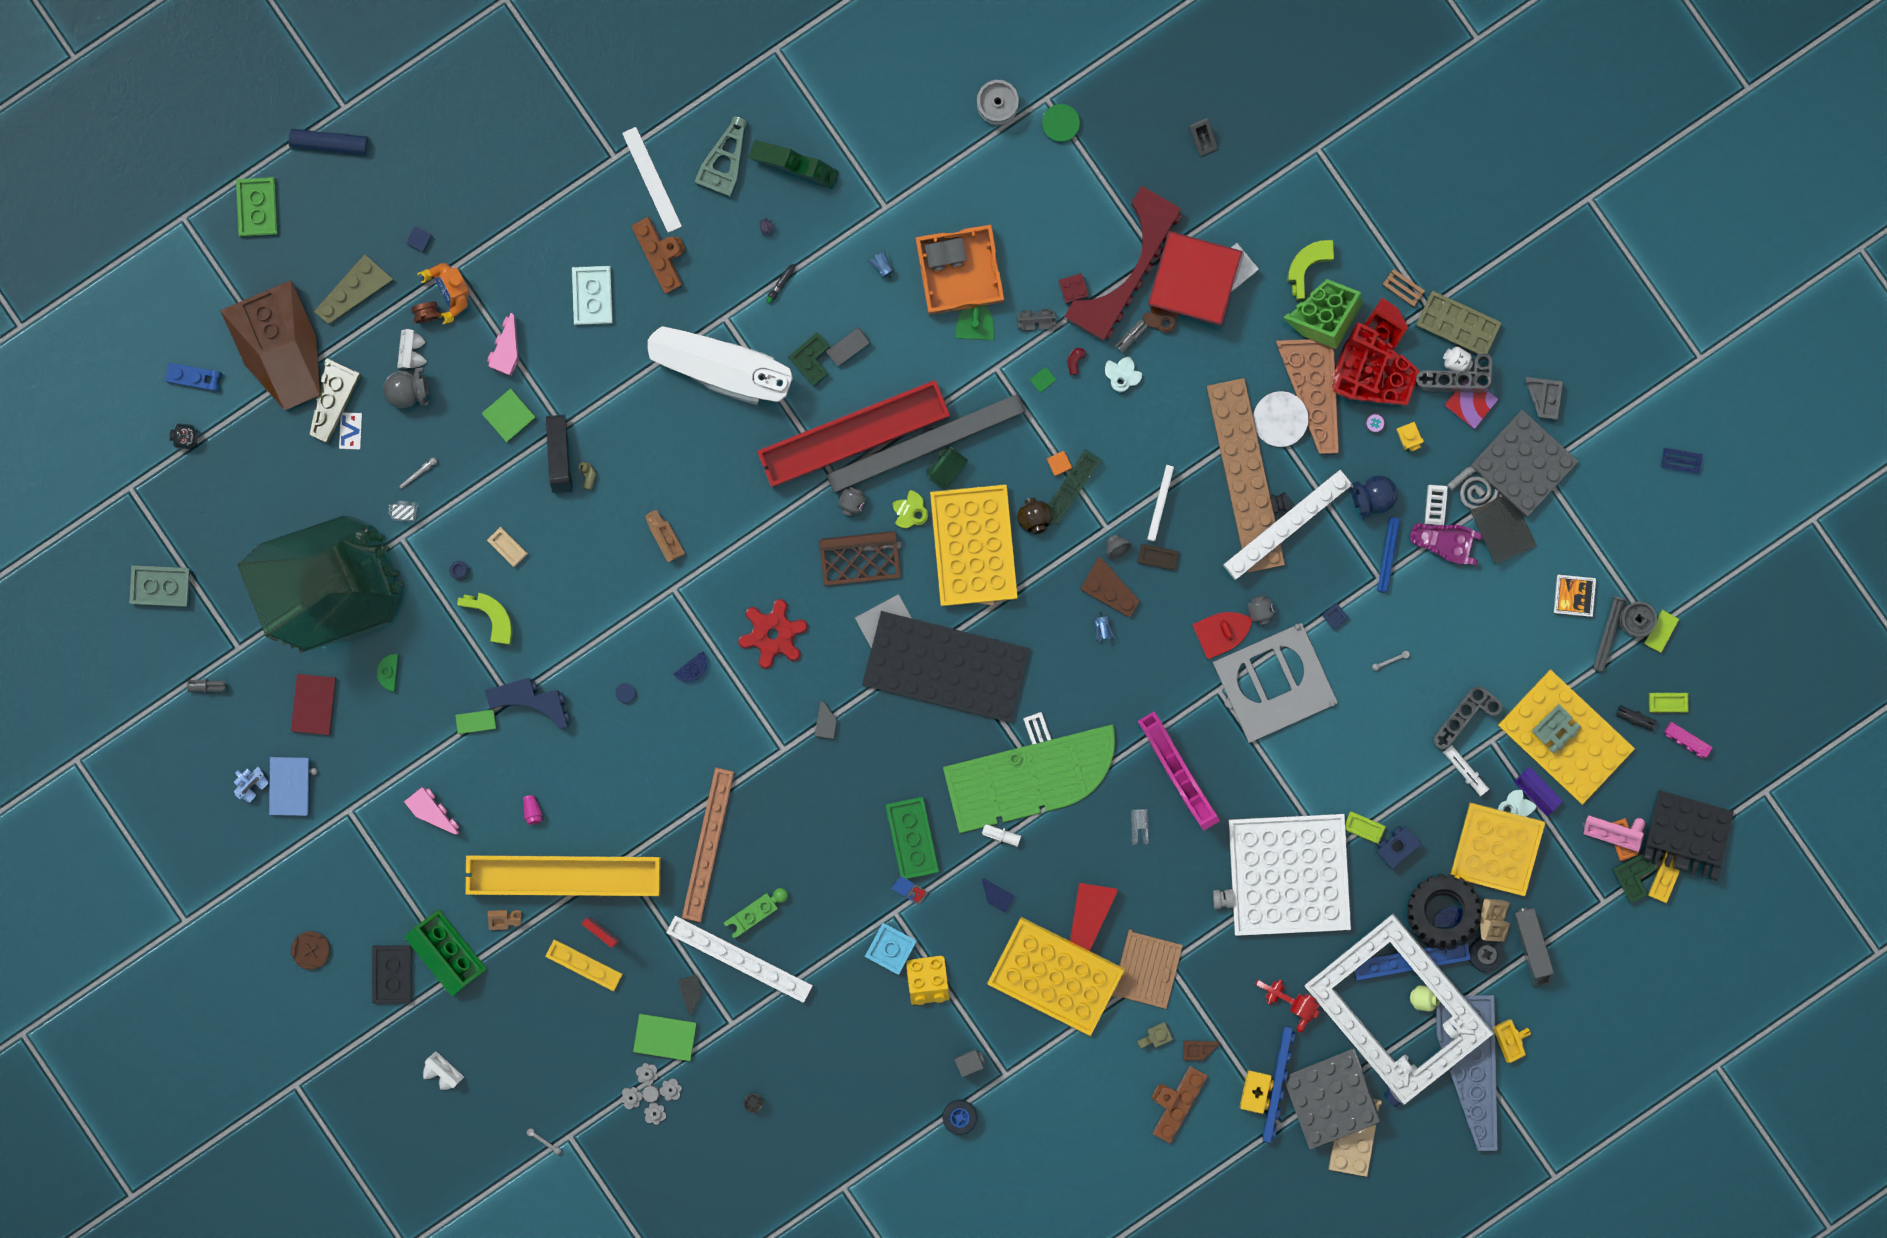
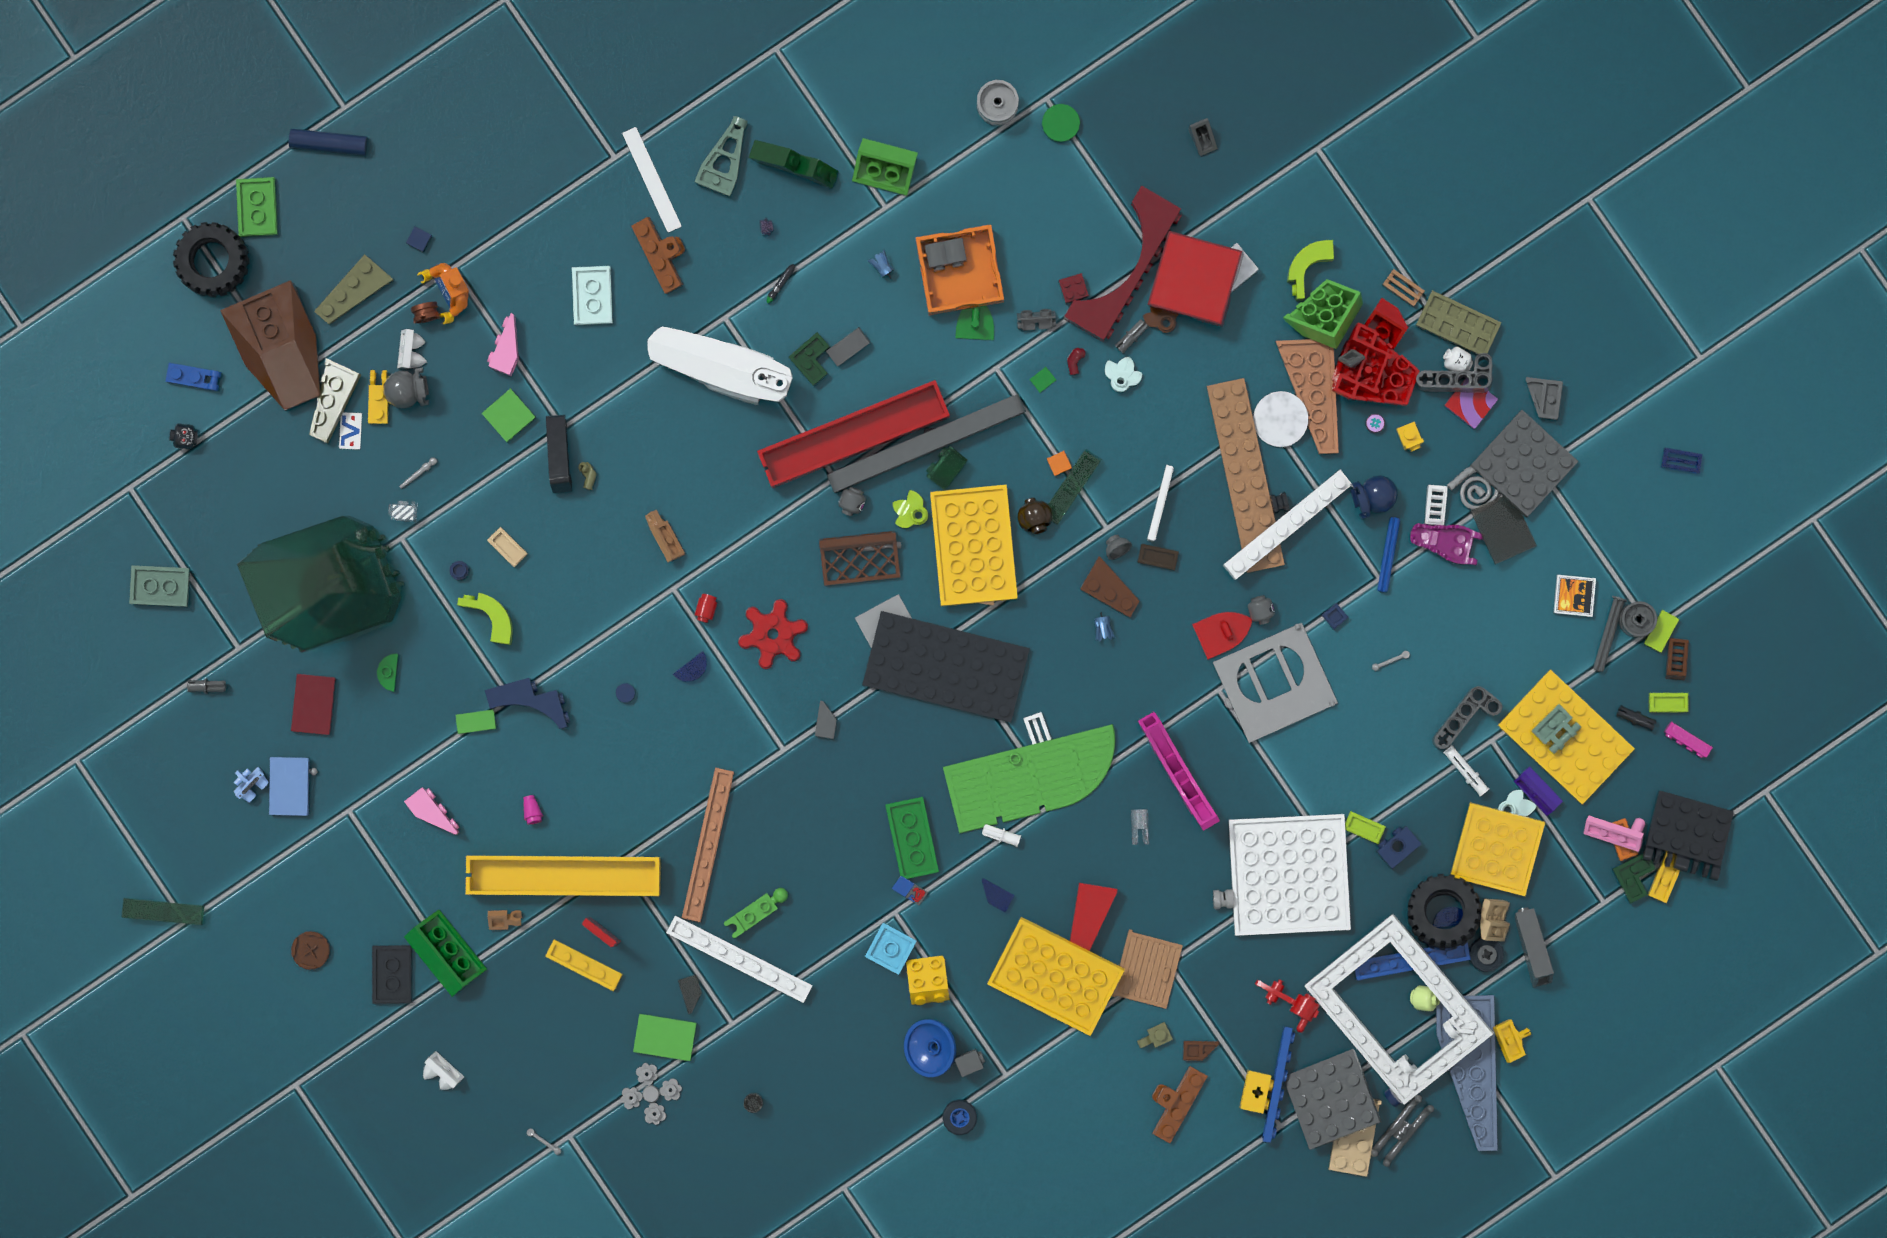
(162, 911): none -> clear green slope
(193, 242): none -> black tyre
(377, 403): none -> yellow hinge
(706, 608): none -> red brick
(884, 166): none -> bright green slope
(921, 1049): none -> blue dish
(1351, 358): none -> dark grey slope
(1401, 1130): none -> dark grey piece
(1674, 674): none -> reddish brown slope

